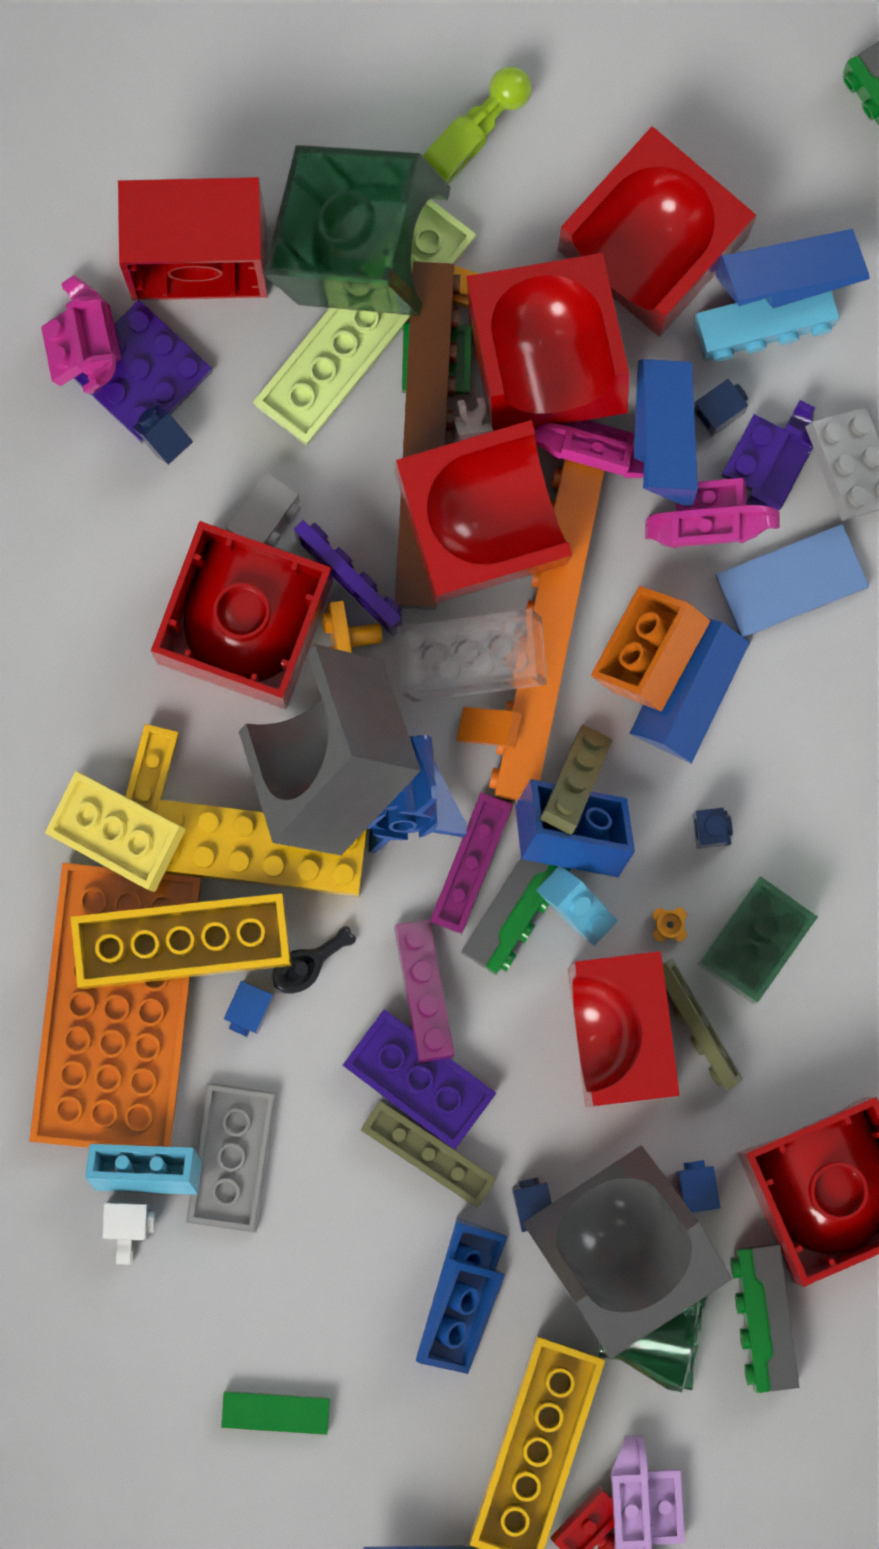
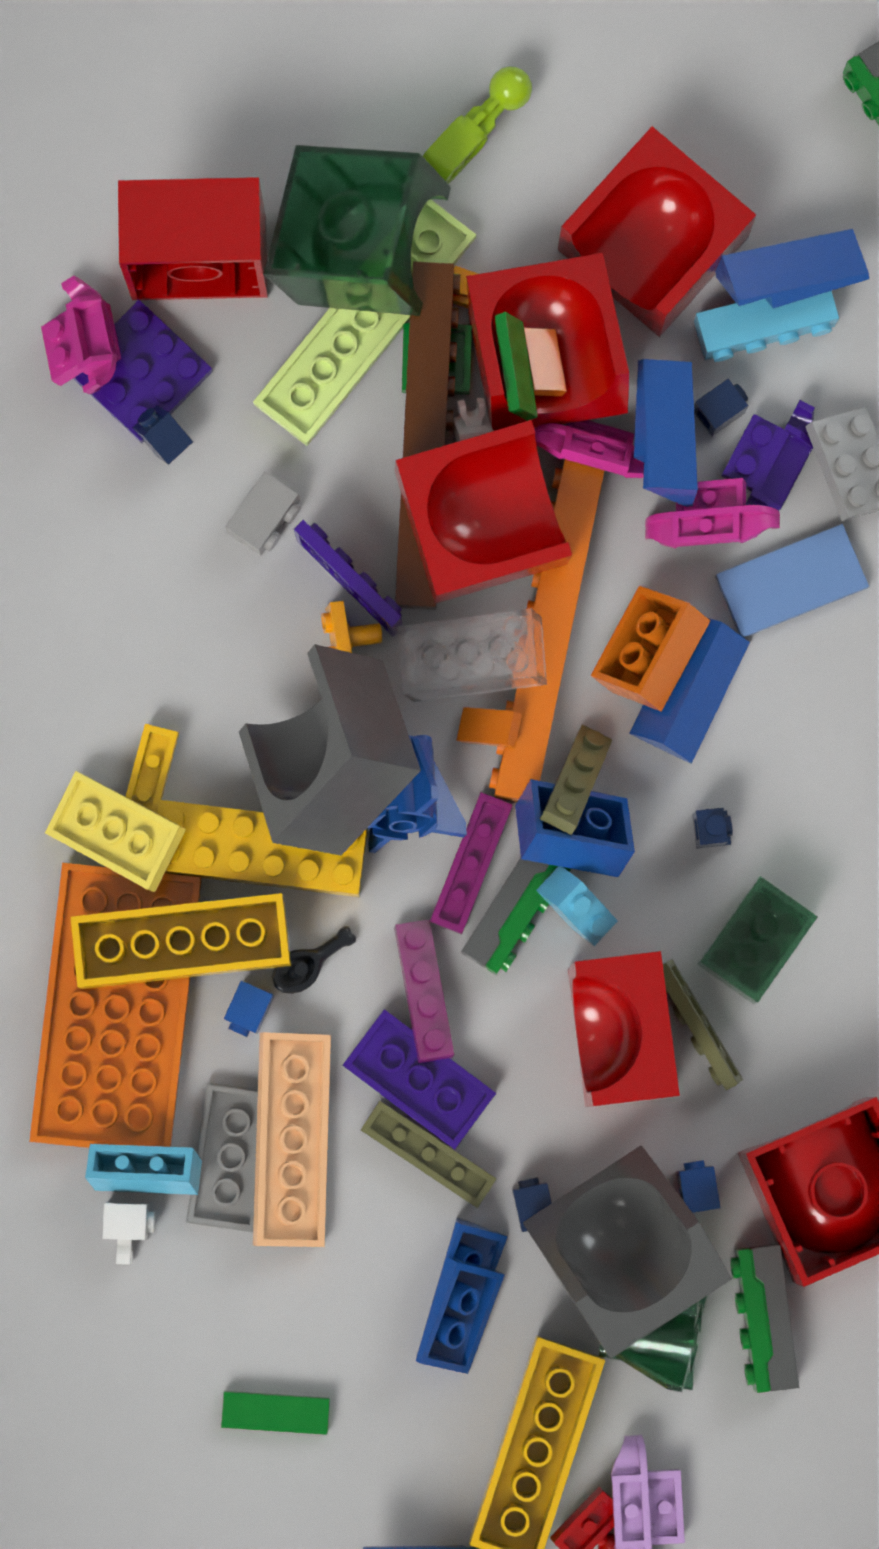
(242, 615): red piece -> none
(291, 1140): none -> light nougat plate
(515, 366): none -> green tile
(545, 362): none -> tile
(676, 917): light orange plate -> none

